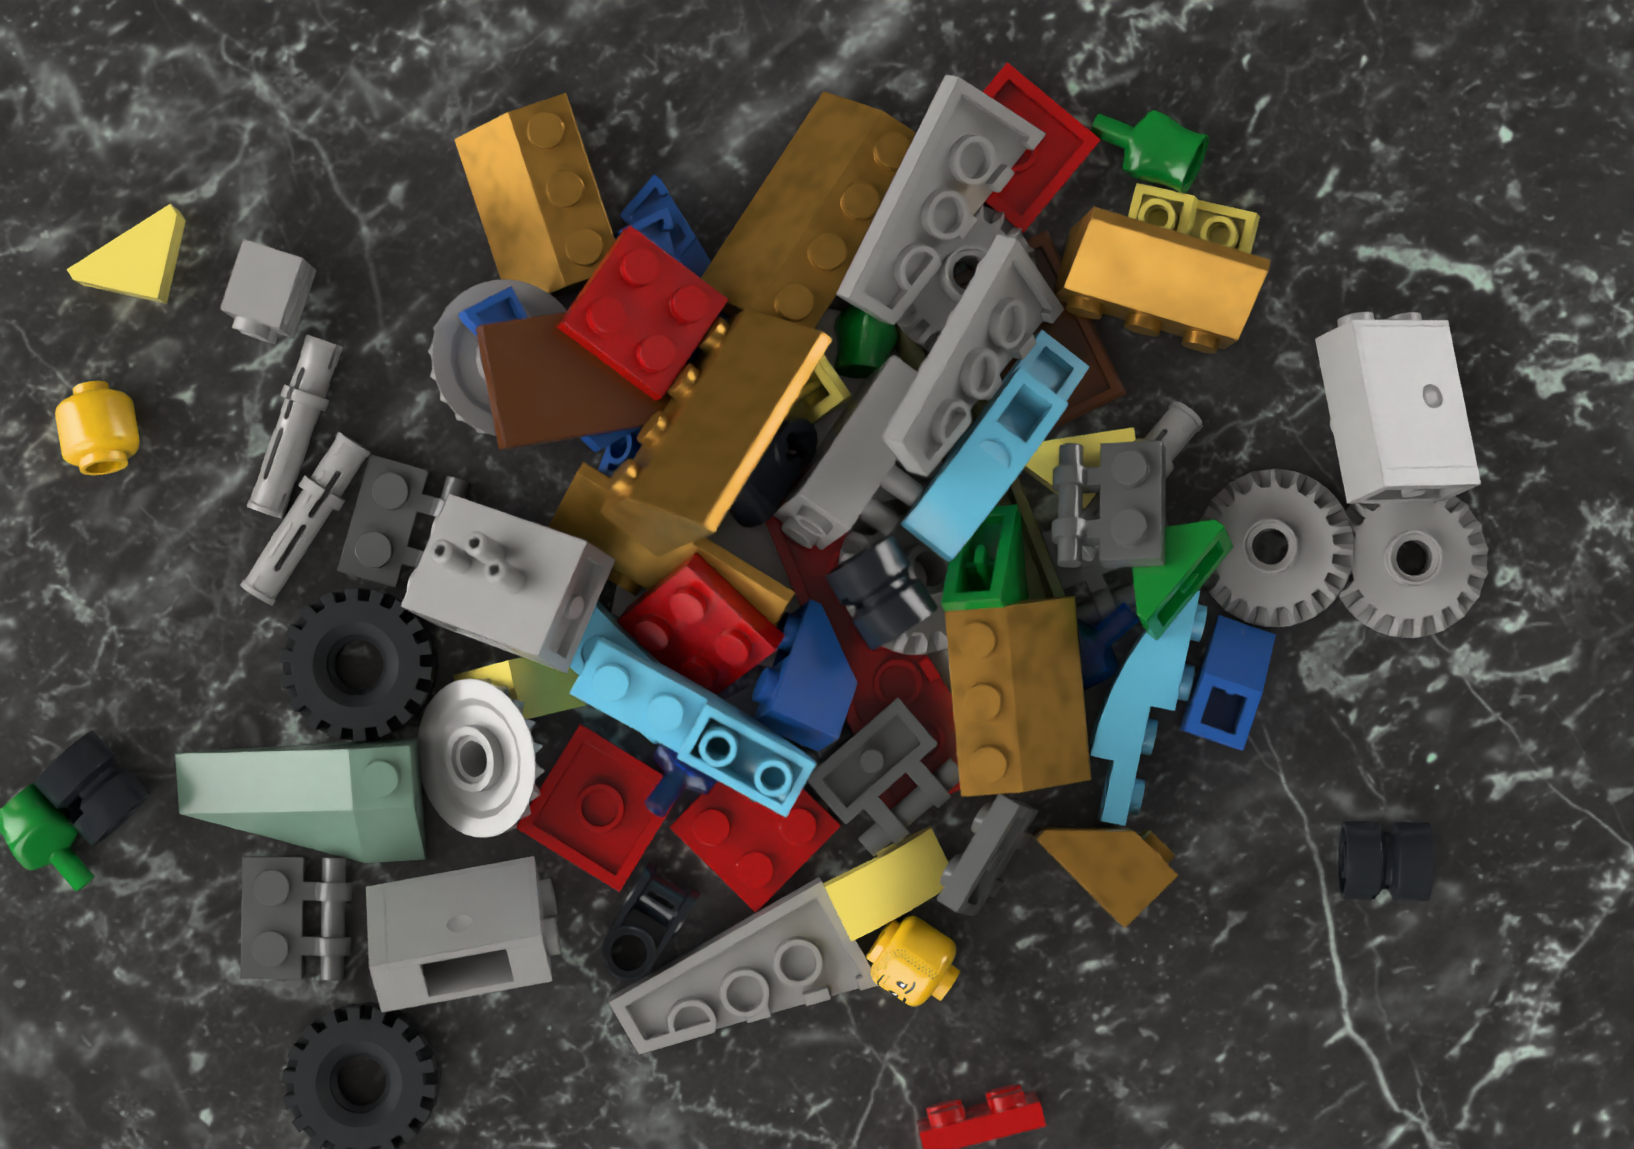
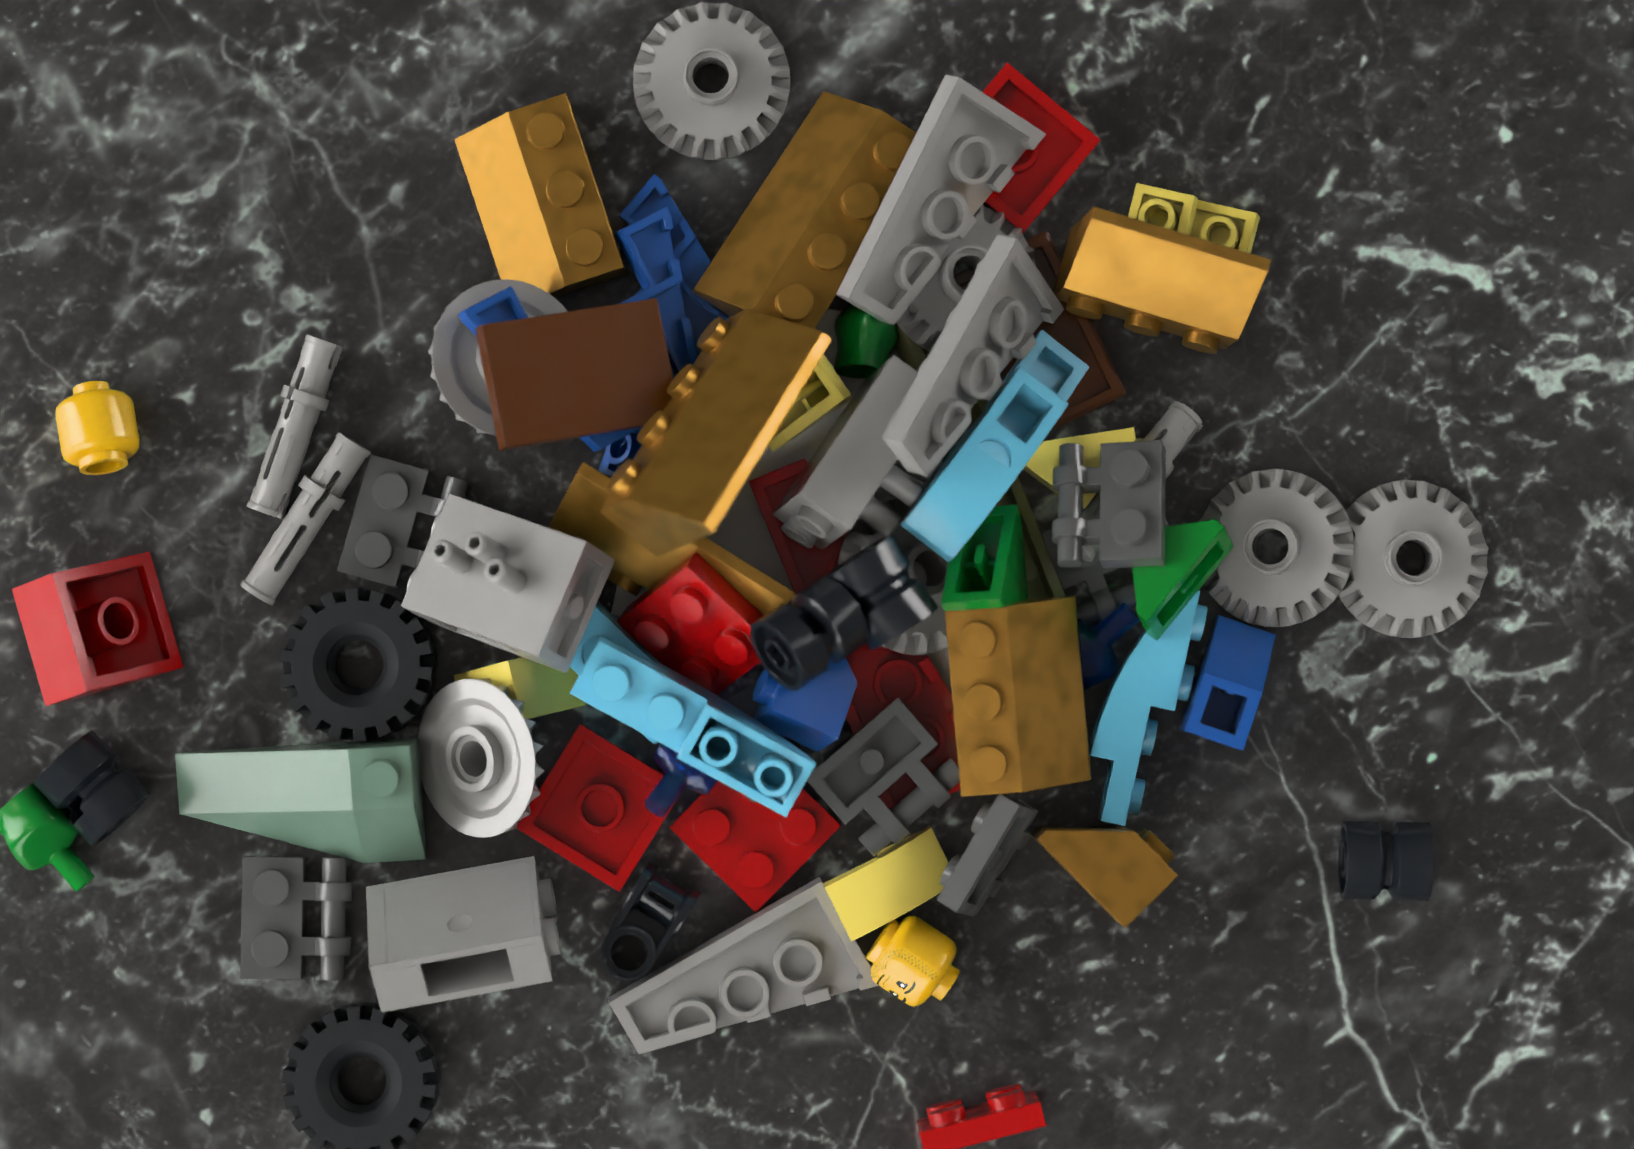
(97, 627): none -> red slope
(137, 261): light yellow slope -> none
(267, 292): light grey brick -> none
(642, 313): red plate -> none
(718, 122): none -> light grey gear
(775, 472): black piece -> none
(810, 633): none -> black wheel
(1156, 149): green piece -> none
(1397, 409): piece -> none

